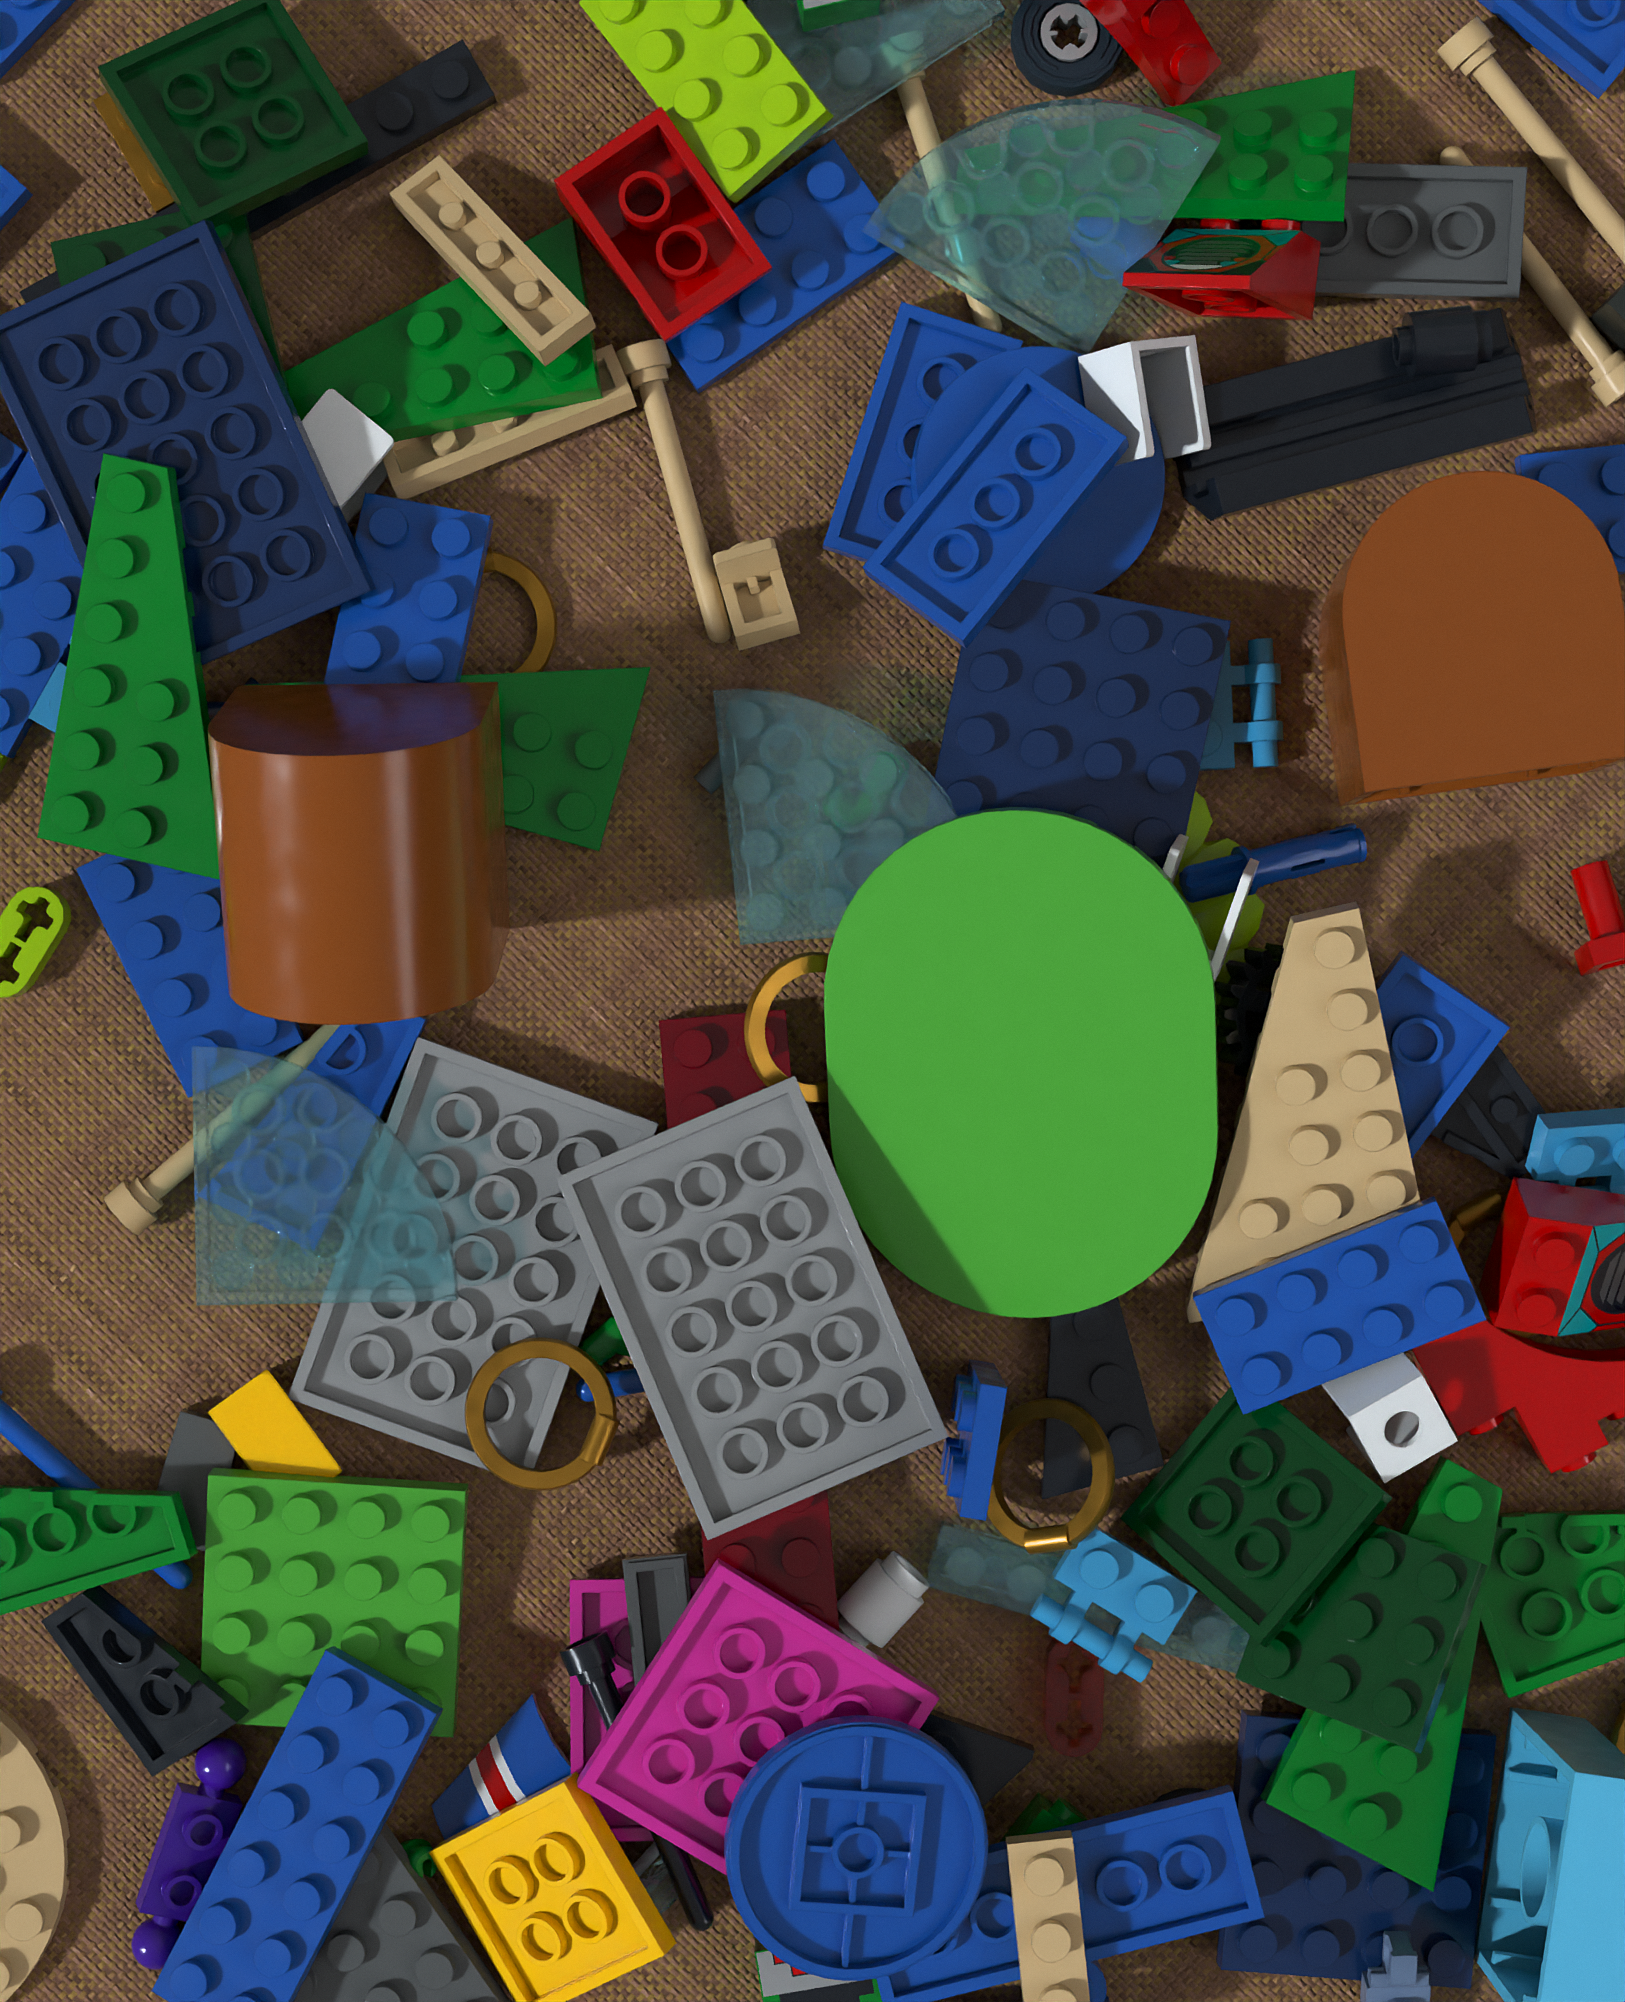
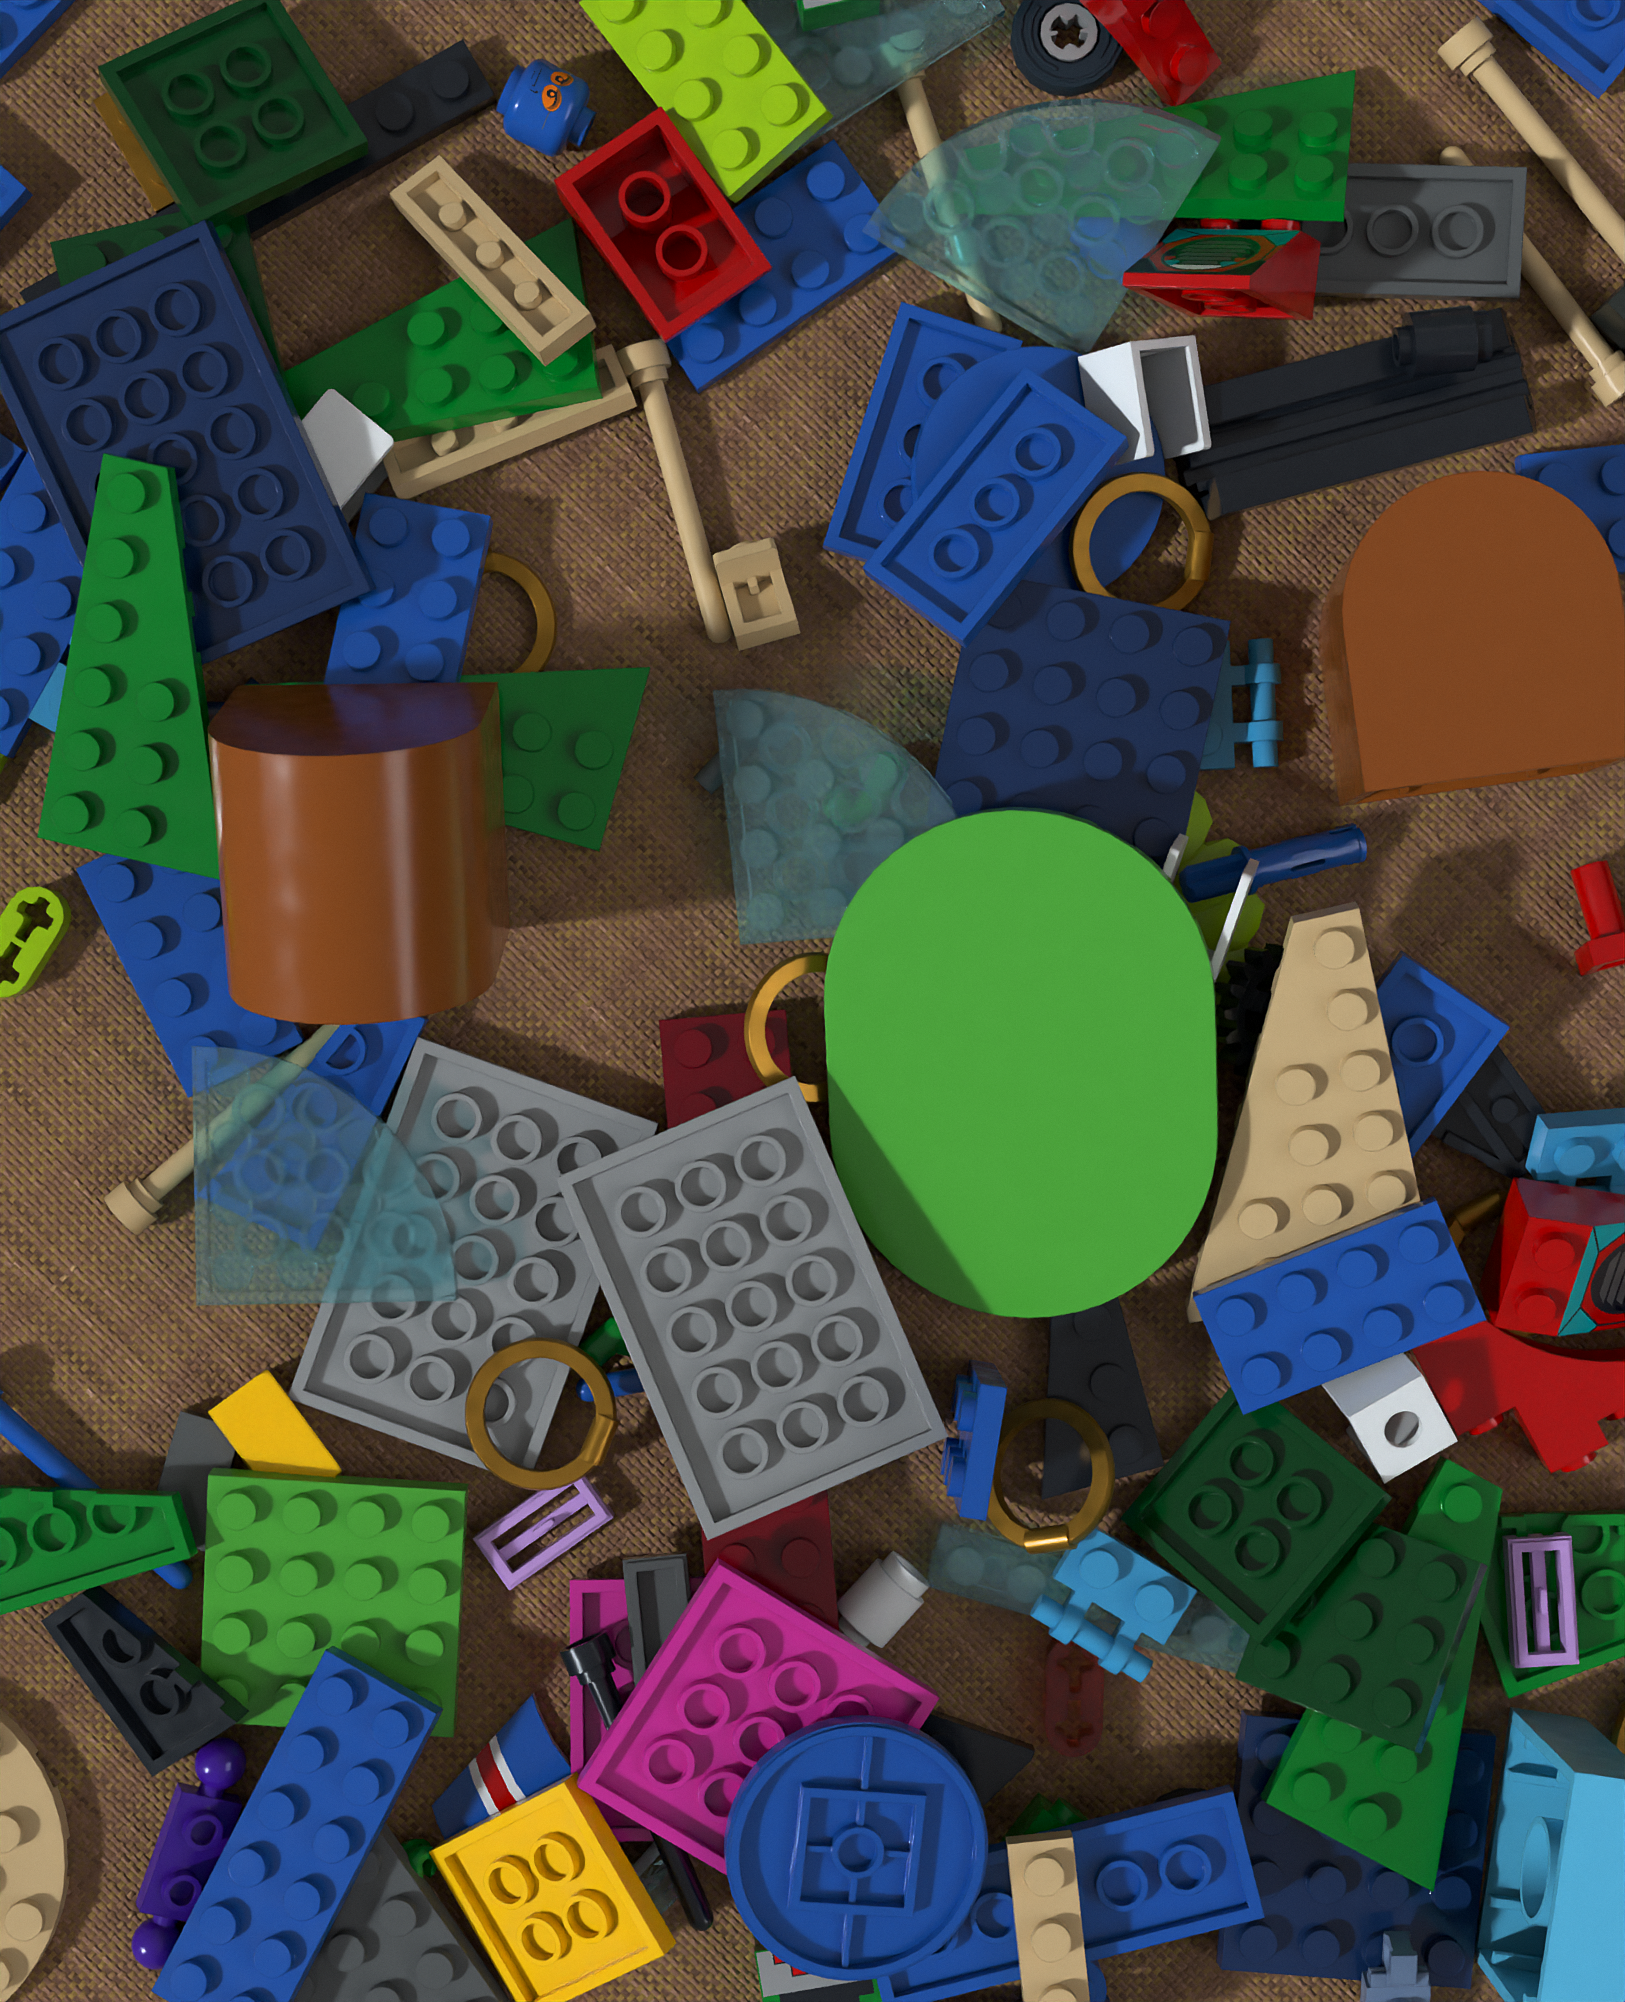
(497, 1558): none -> lavender tile
(546, 108): none -> blue head
(1199, 541): none -> pearl gold piece
(1515, 1600): none -> lavender tile

